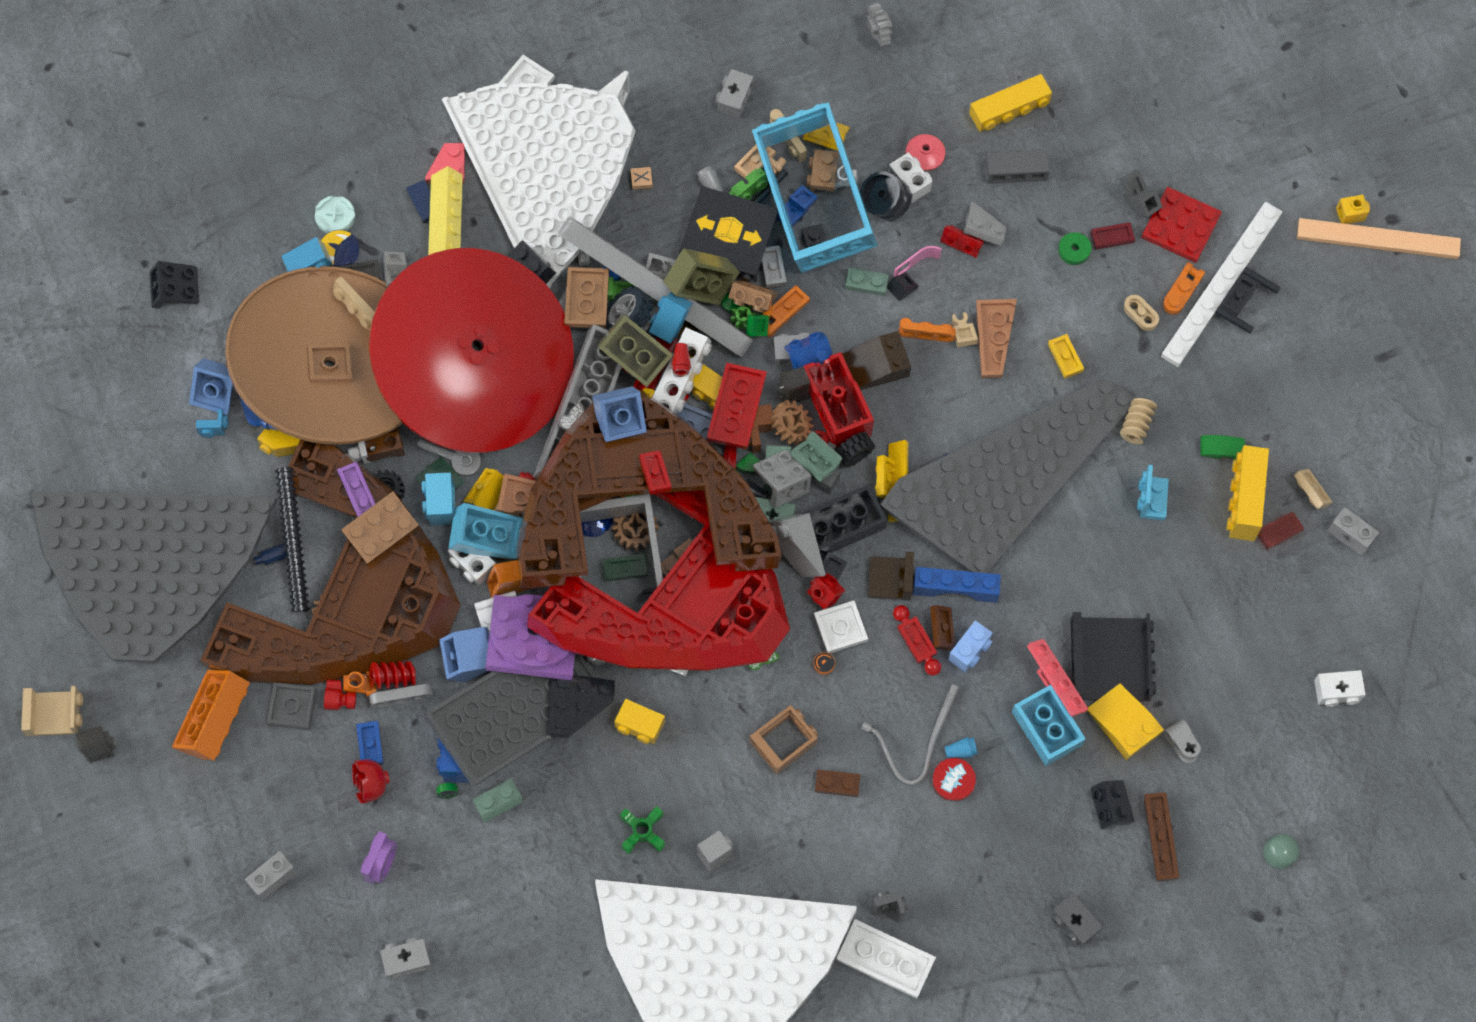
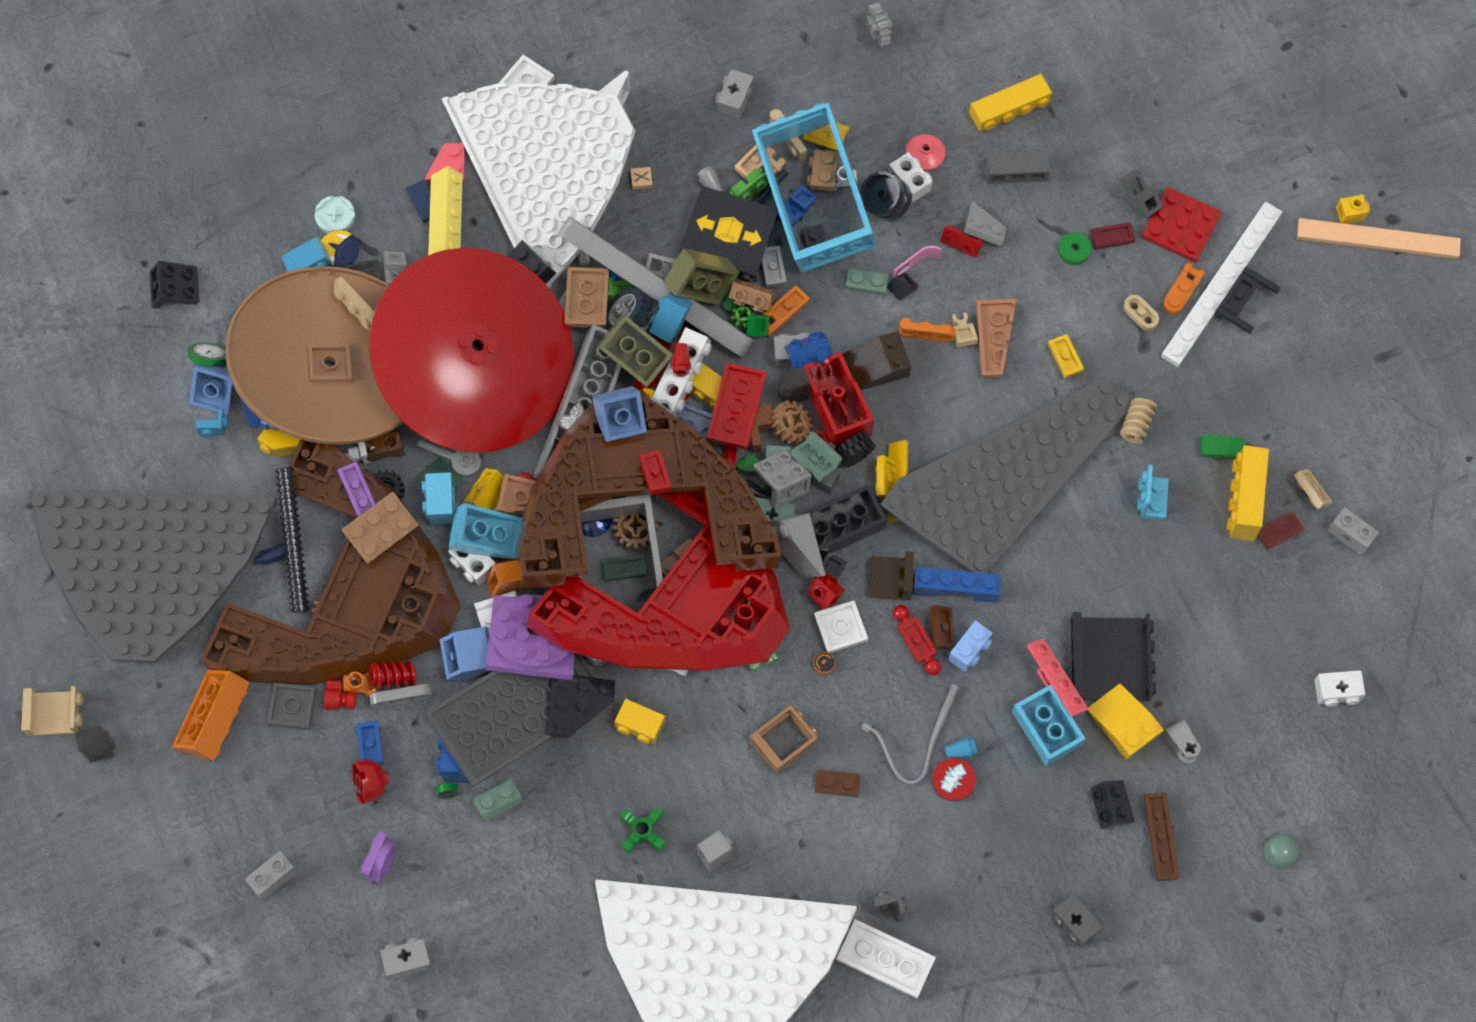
(207, 354): none -> tile

